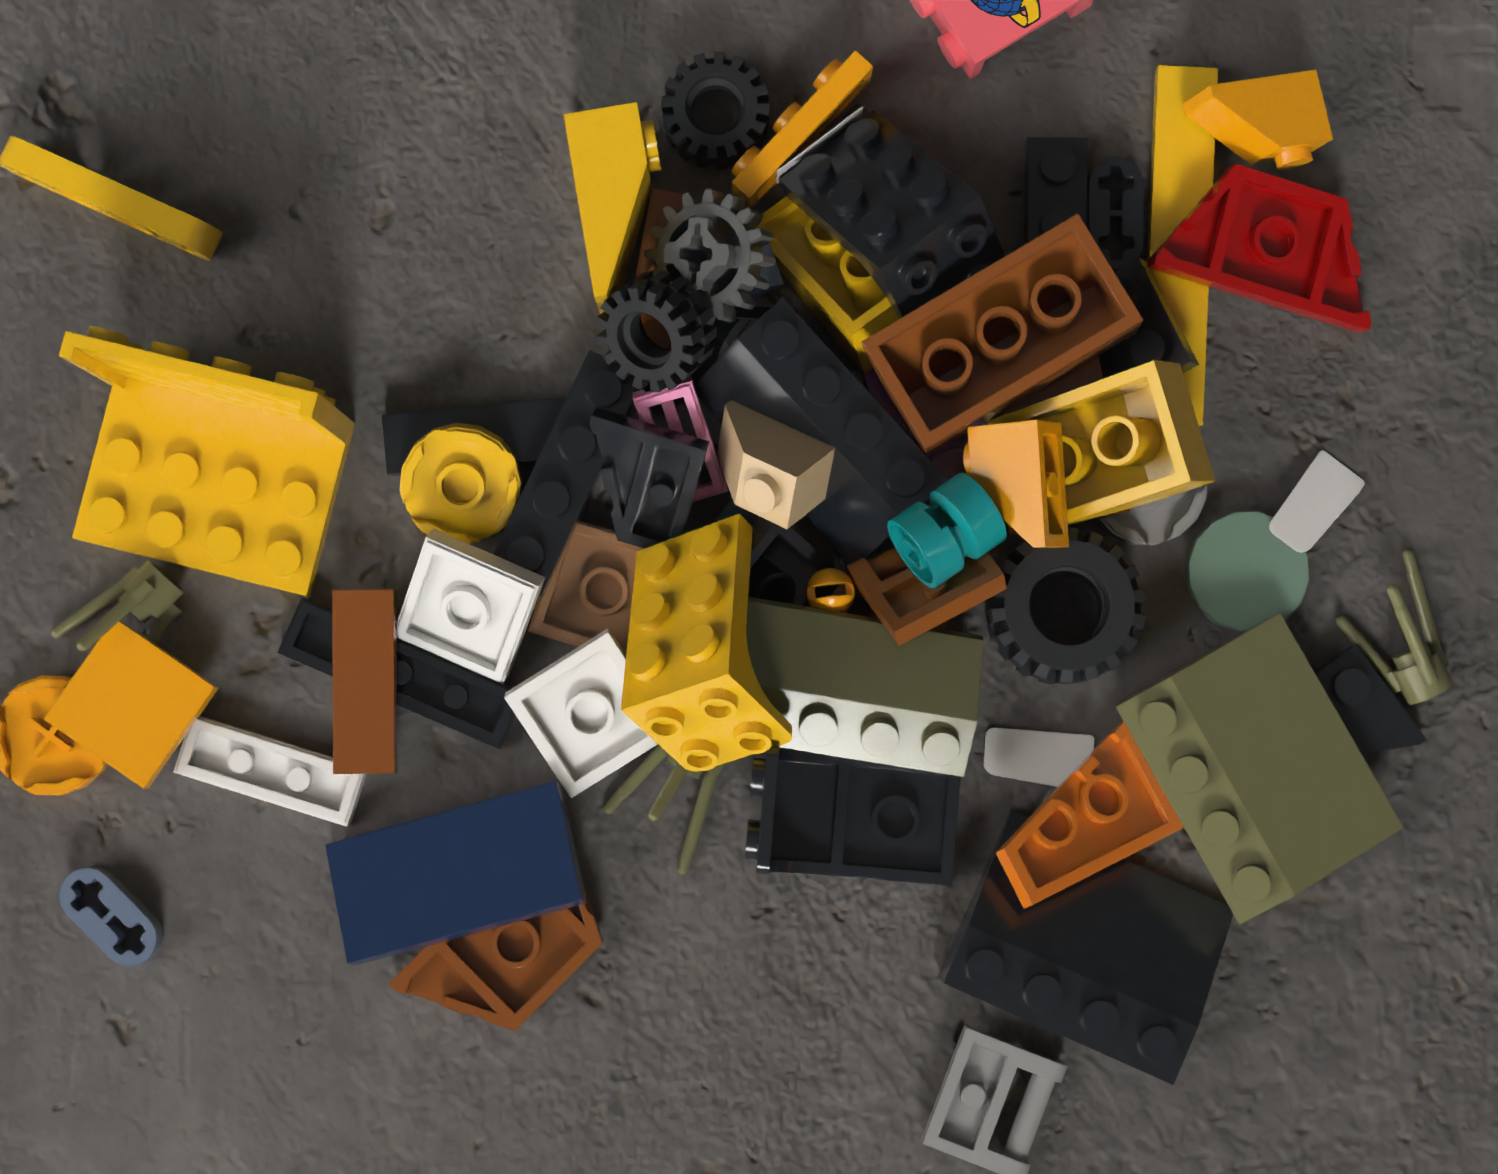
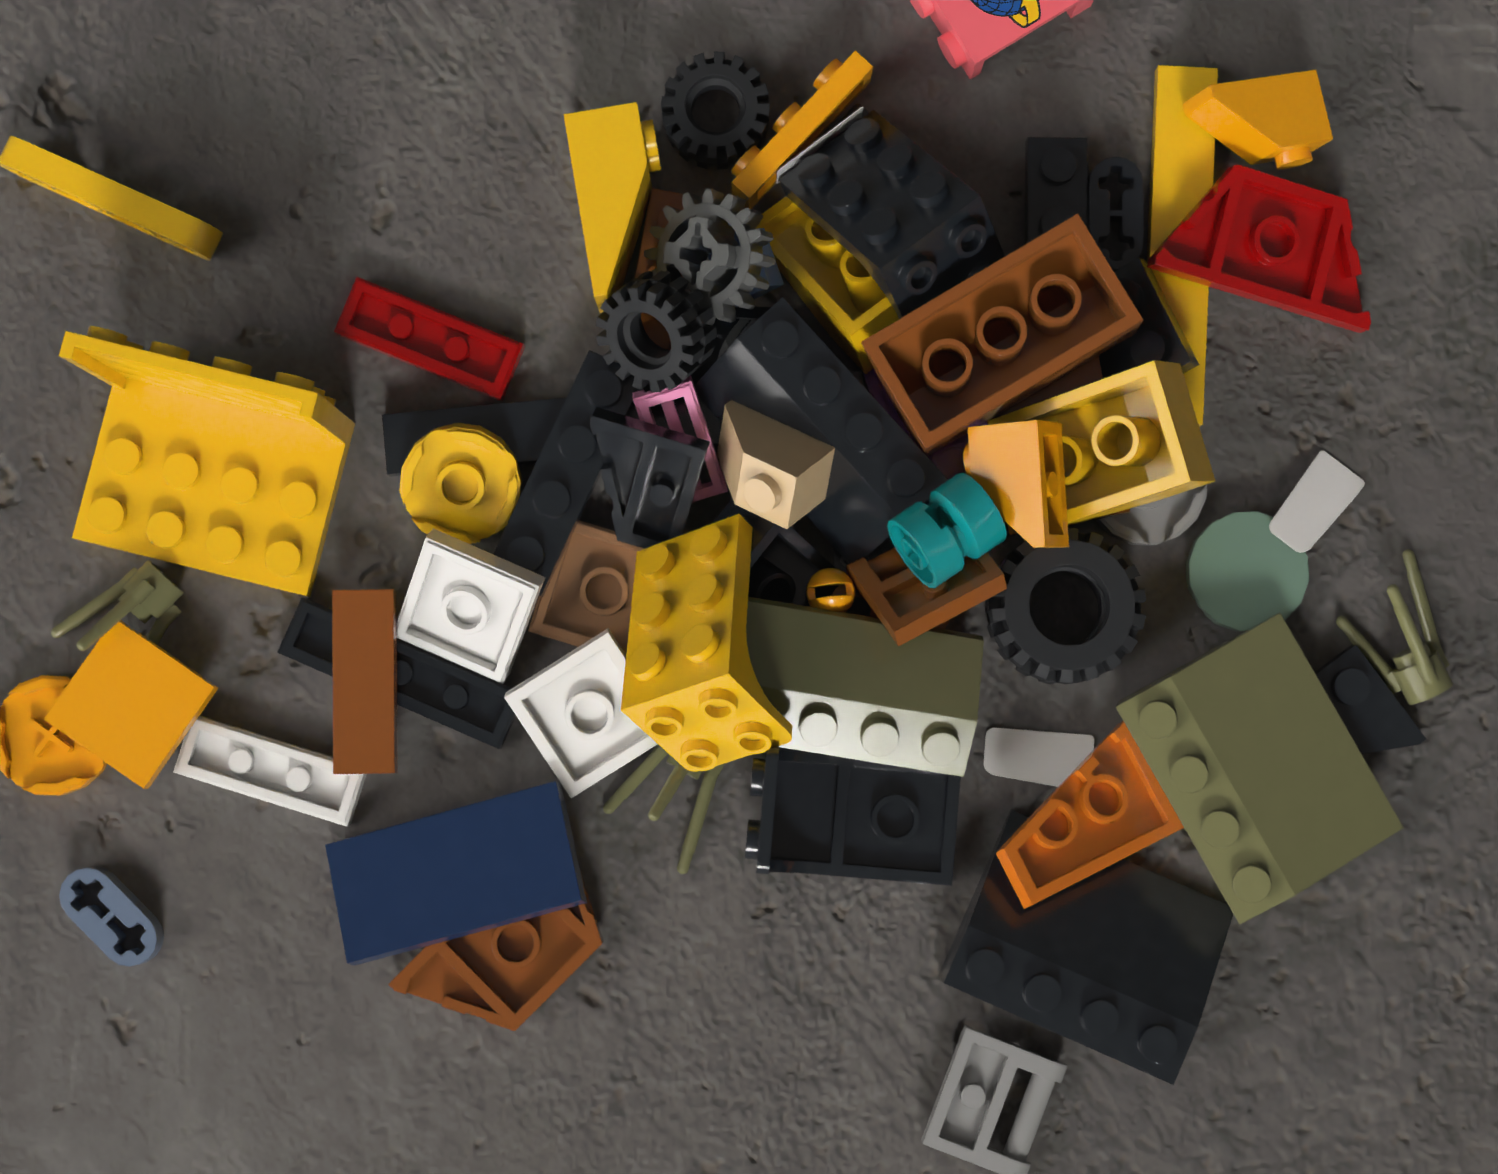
(429, 339): none -> red tile

